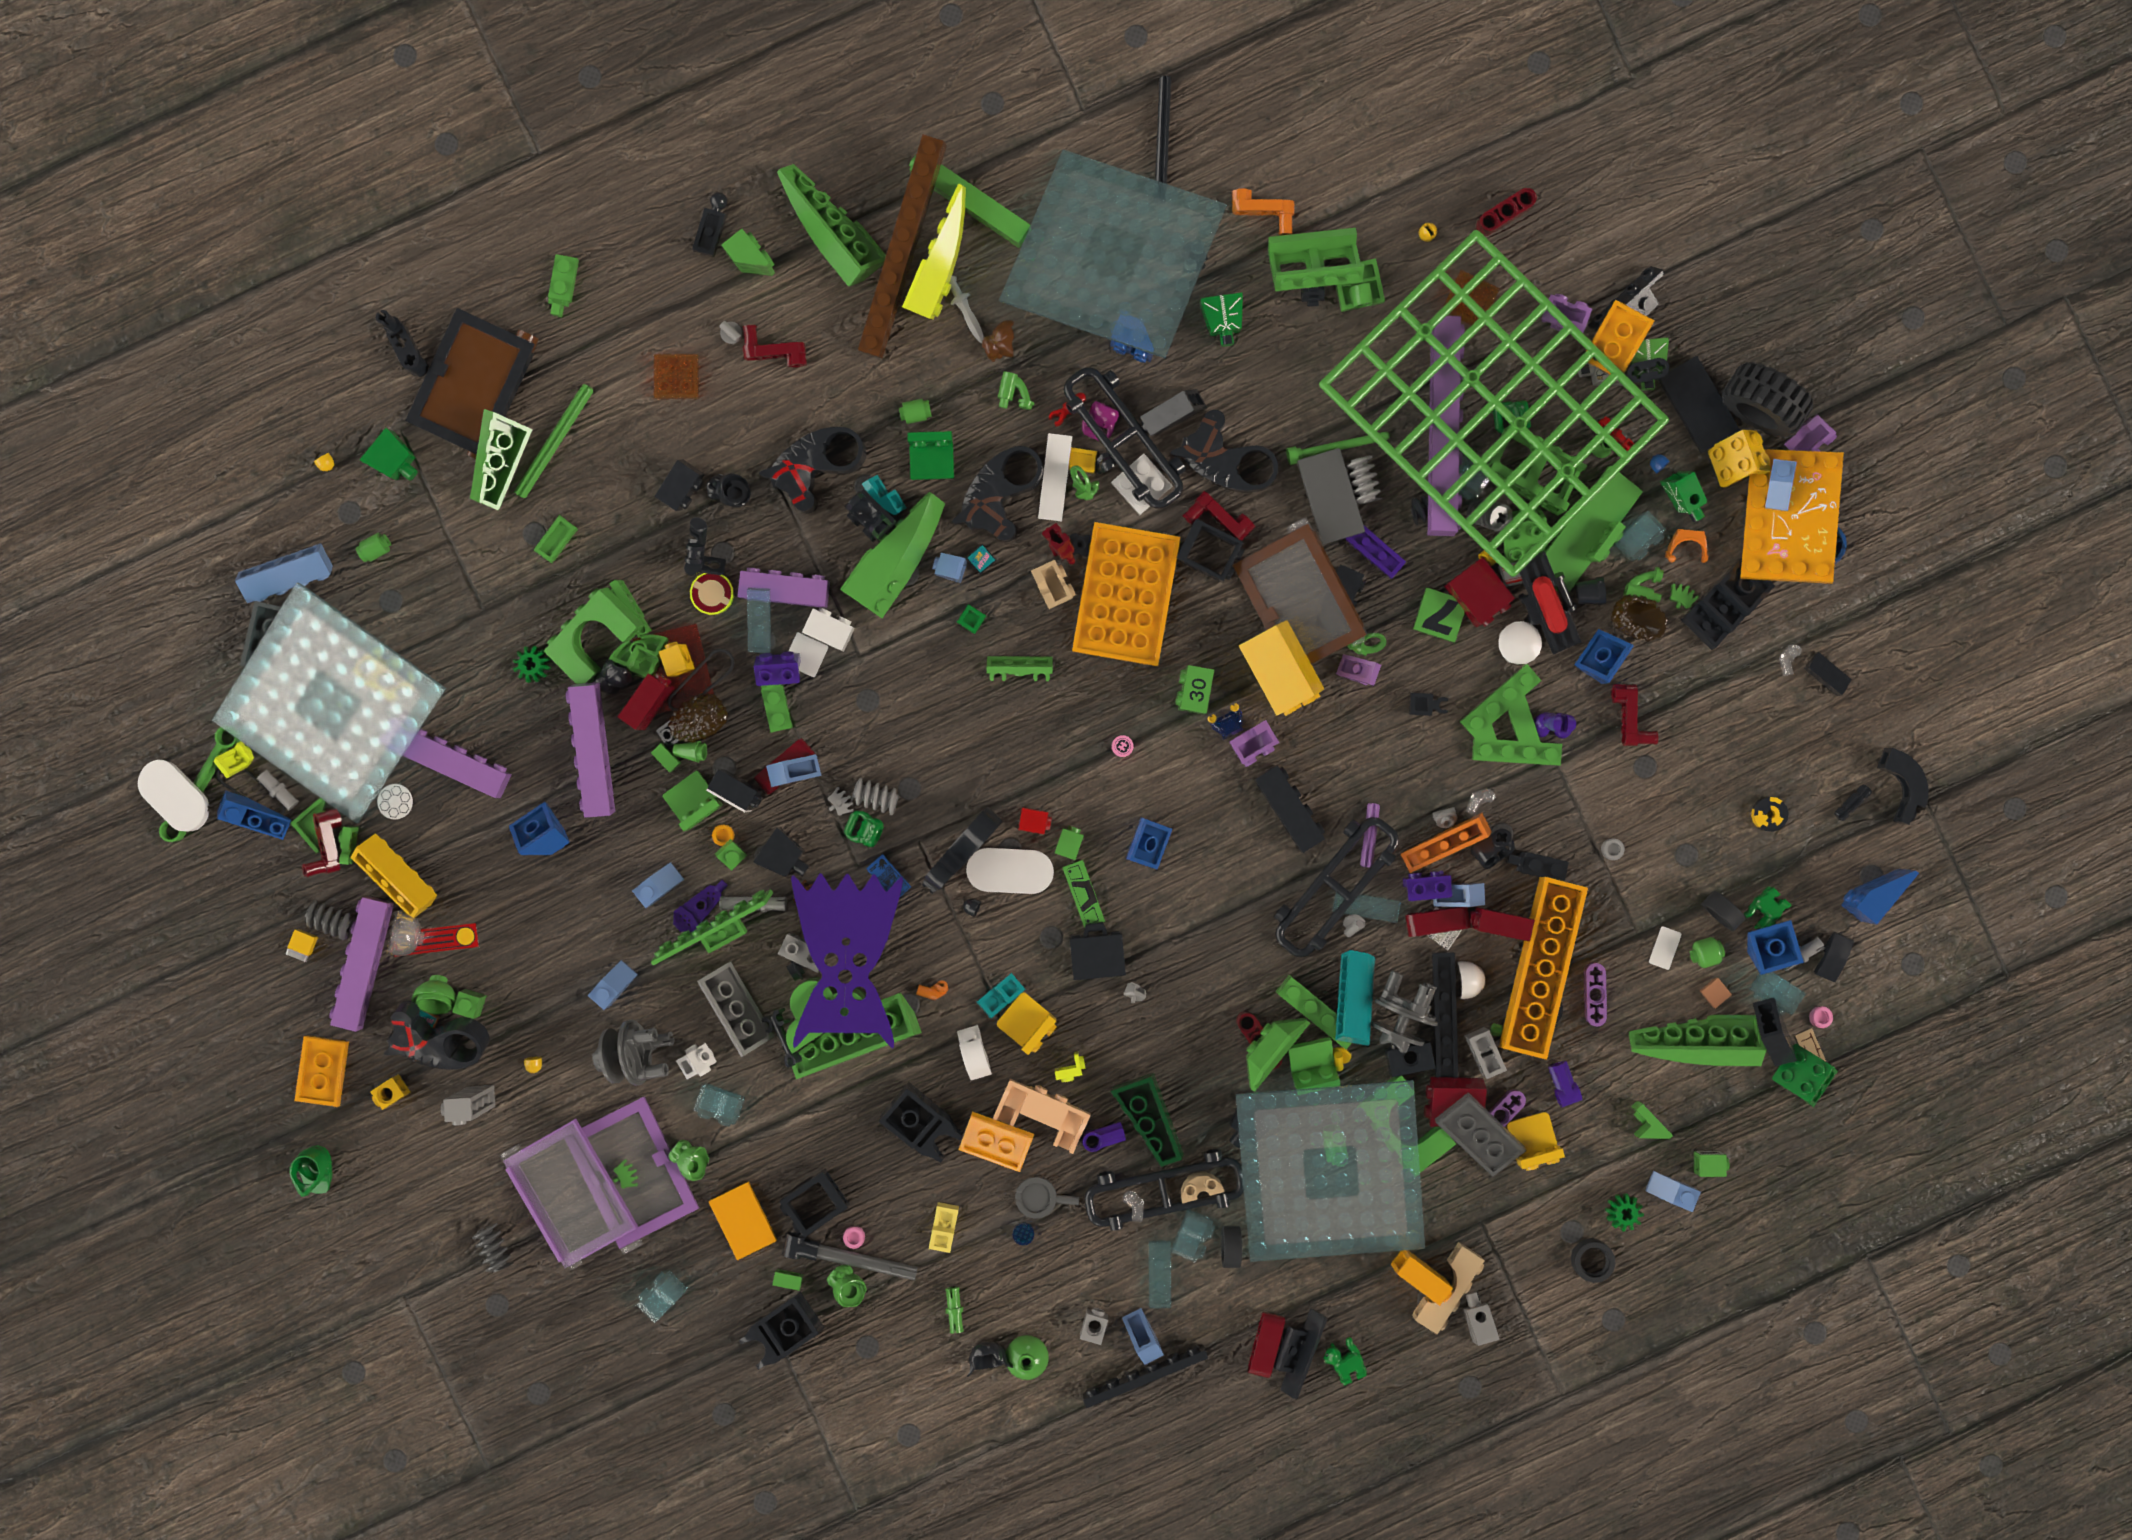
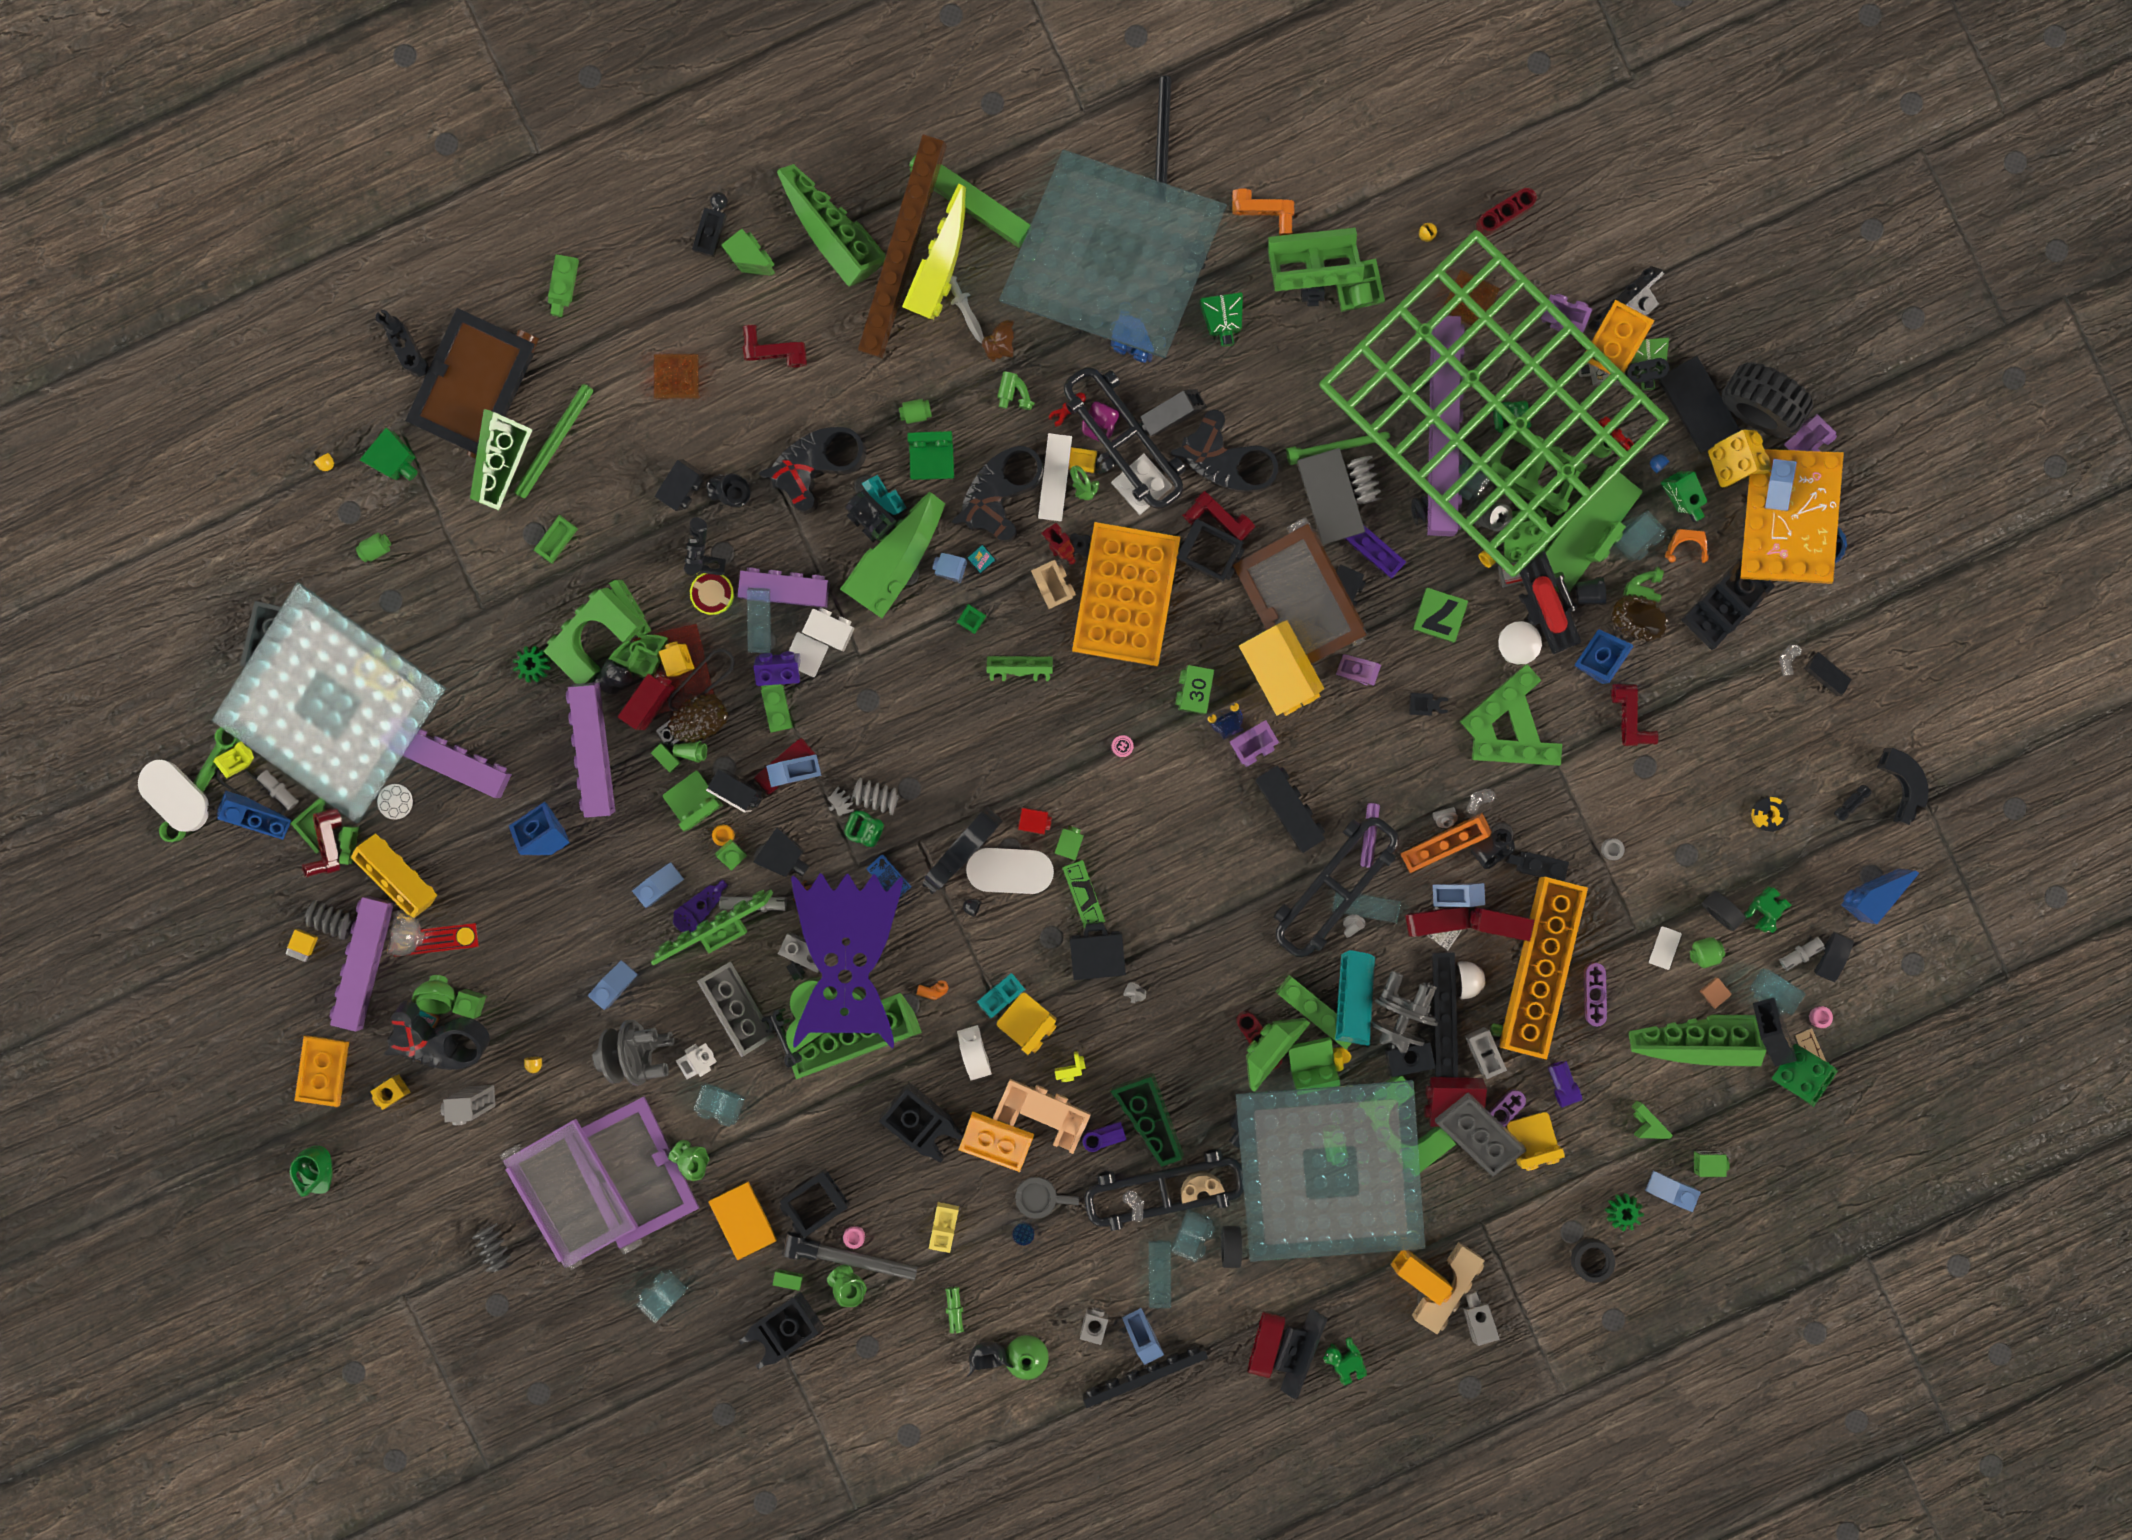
(284, 573): medium blue brick -> none
(625, 1175): bright green piece -> none
(730, 332): light grey plate -> none
(1148, 843): blue slope -> none
(1362, 649): bright green piece -> none
(1428, 887): dark purple bracket -> none
(1480, 593): dark red brick -> none
(1559, 723): dark purple piece -> none
(1682, 597): bright green piece -> none
(1774, 947): blue slope -> none

